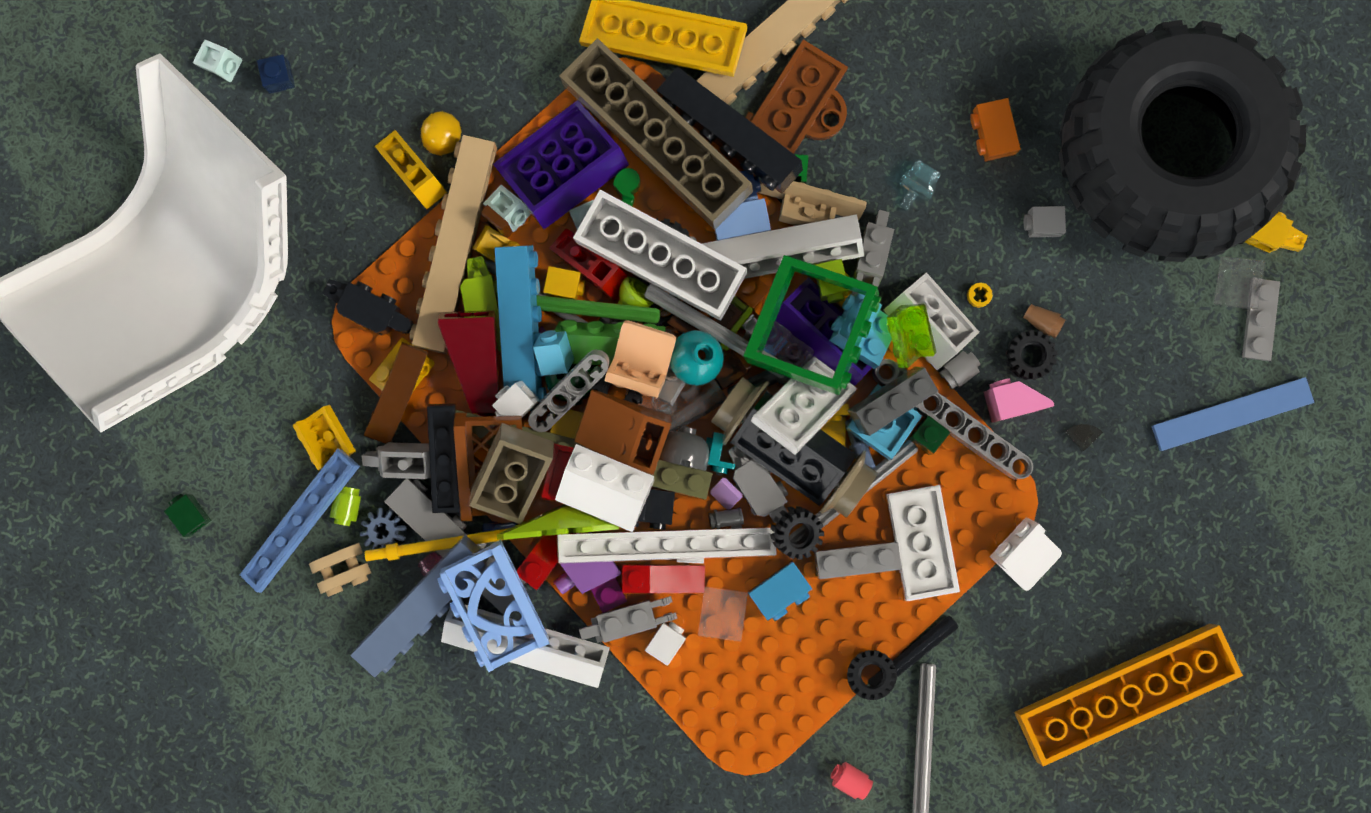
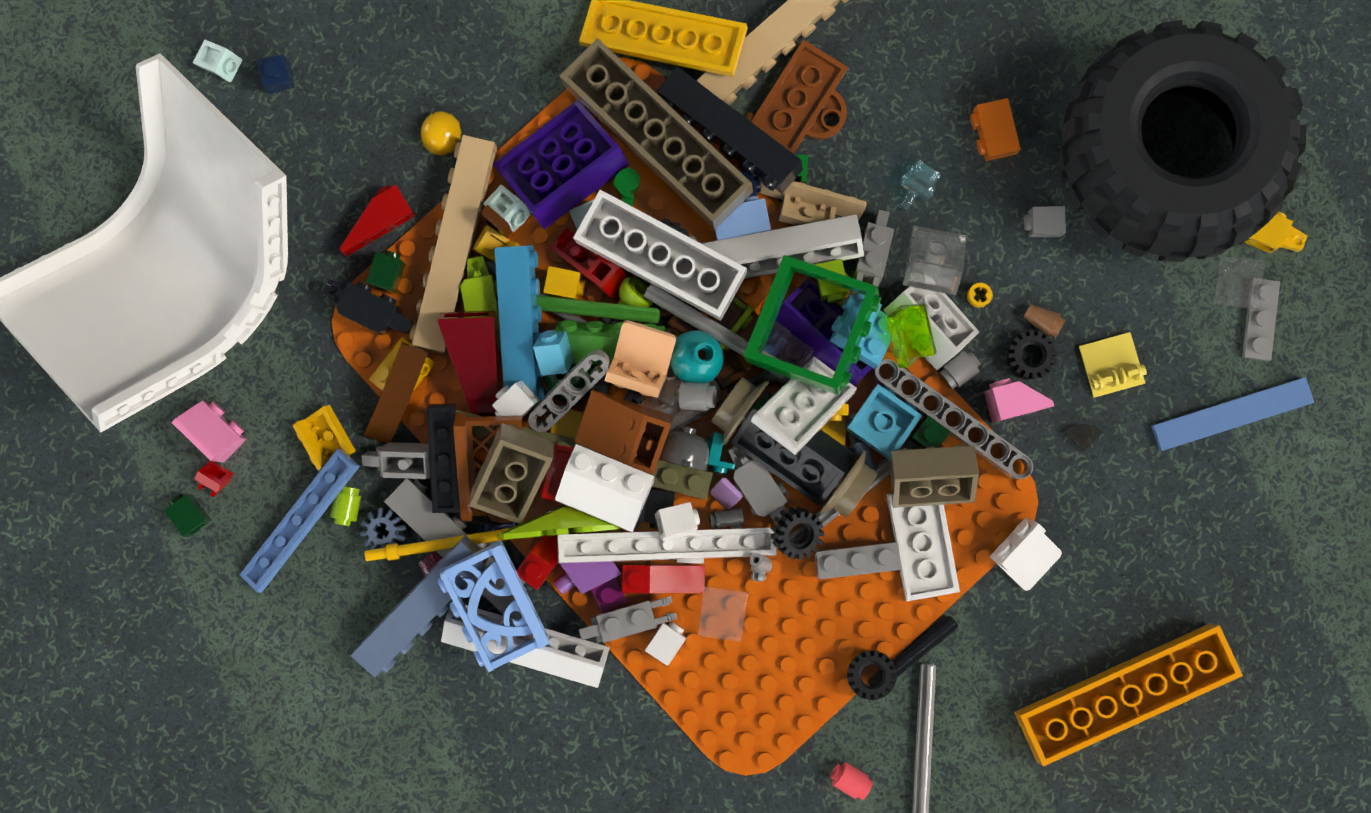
(210, 431): none -> bright pink slope
(213, 477): none -> red tile
(333, 584): tan brick -> none
(381, 216): none -> red slope
(386, 271): none -> dark green brick
(411, 169): yellow slope -> none
(677, 521): none -> white brick
(696, 396): none -> light grey brick
(749, 326): white hand -> none
(760, 566): none -> light grey arm
(780, 591): dark azure brick -> none
(892, 400): dark grey brick -> none
(933, 476): none -> dark tan brick
(934, 260): none -> clear brick
(1112, 364): none -> light yellow hinge

